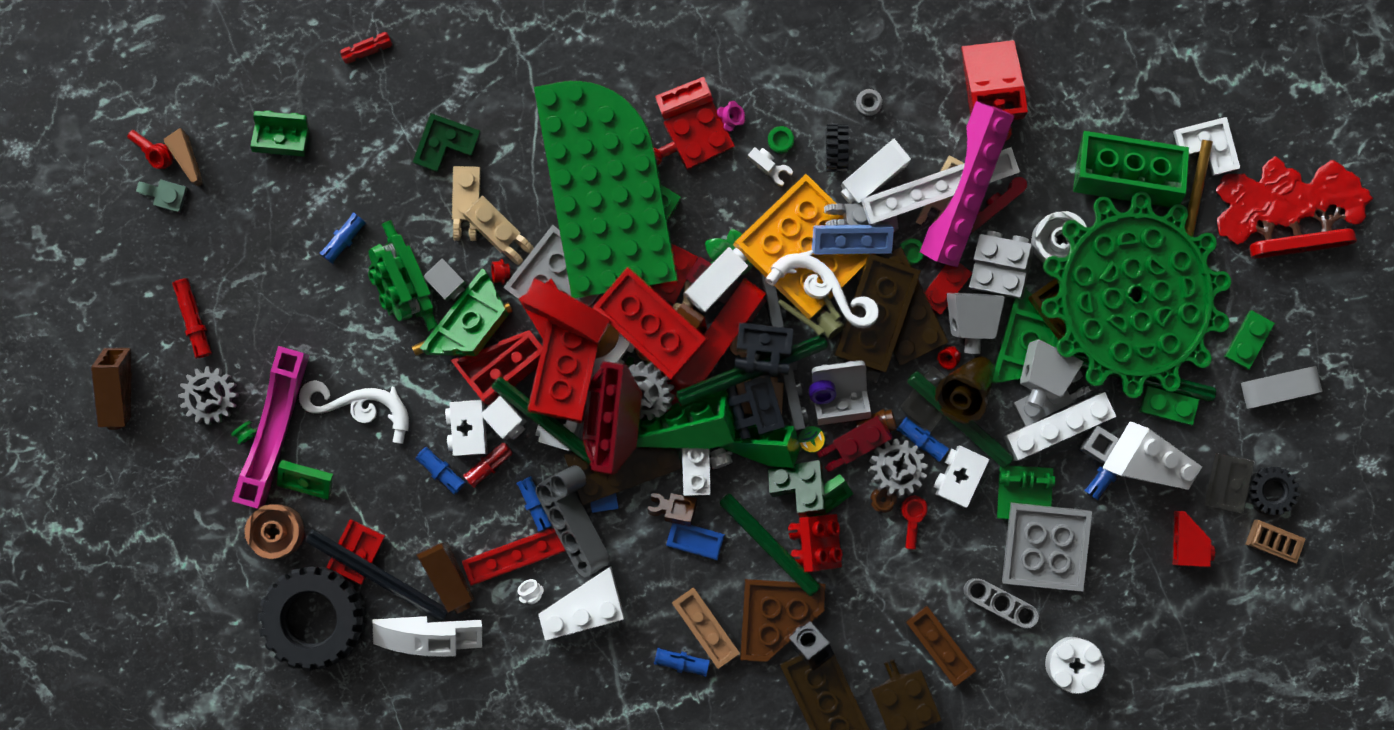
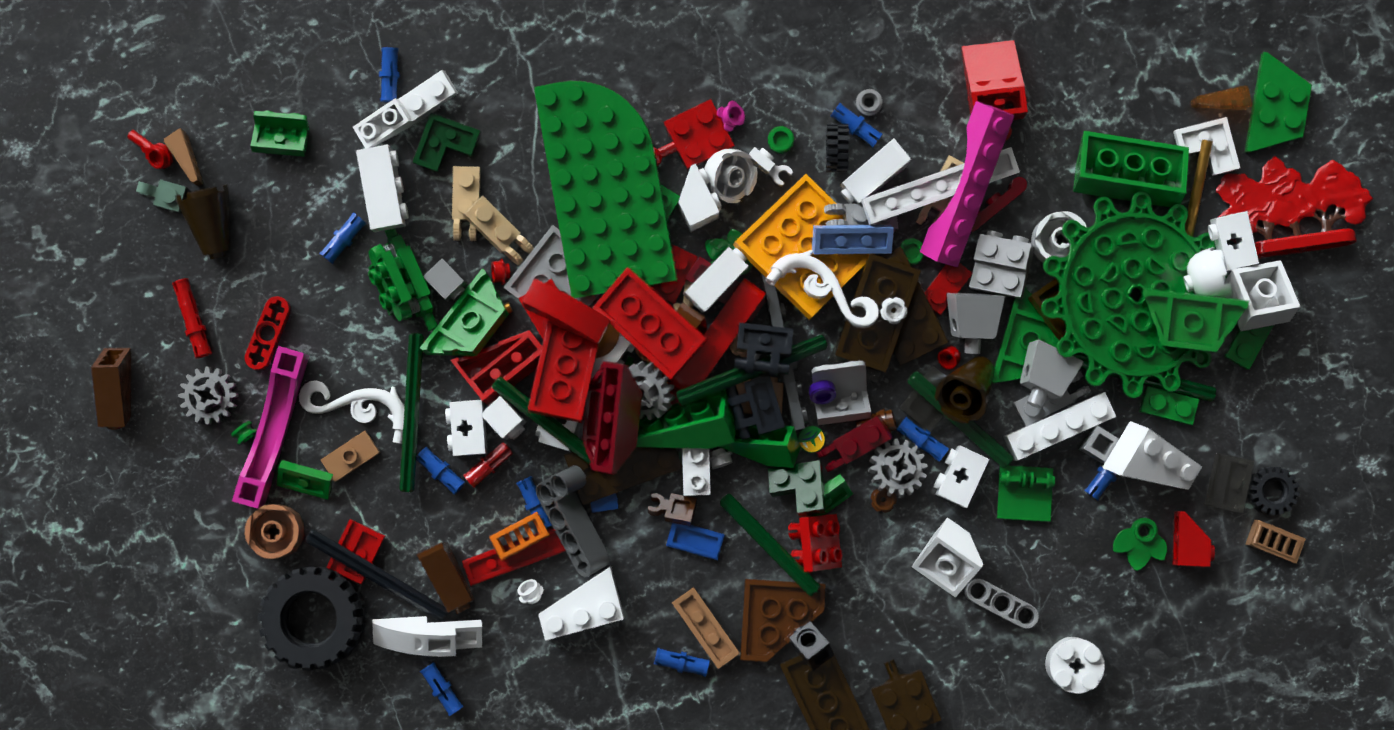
(208, 219): none -> dark brown cone
(267, 354): none -> red beam
(350, 456): none -> medium nougat plate
(366, 47): red axle -> none
(382, 188): none -> white wedge
(389, 74): none -> blue pin
(405, 111): none -> white slope
(411, 413): none -> dark green axle
(451, 703): none -> blue pin
(543, 533): none -> orange slope
(684, 98): red plate -> none
(696, 202): none -> white slope
(731, 174): none -> white cylinder
(828, 322): olive plant -> none
(856, 125): none -> blue pin
(901, 310): none -> white plate
(914, 510): red plate -> none
(940, 646): reddish brown plate -> none
(949, 558): none -> white slope
(1046, 547): light grey plate -> none
(1140, 547): none -> green plate
(1193, 319): none -> green wing
(1207, 275): none -> white cylinder
(1234, 98): none -> clear orange slope
(1234, 227): none -> white brick
(1268, 293): none -> white brick
(1277, 106): none -> green wing
(1281, 387): light grey beam -> none

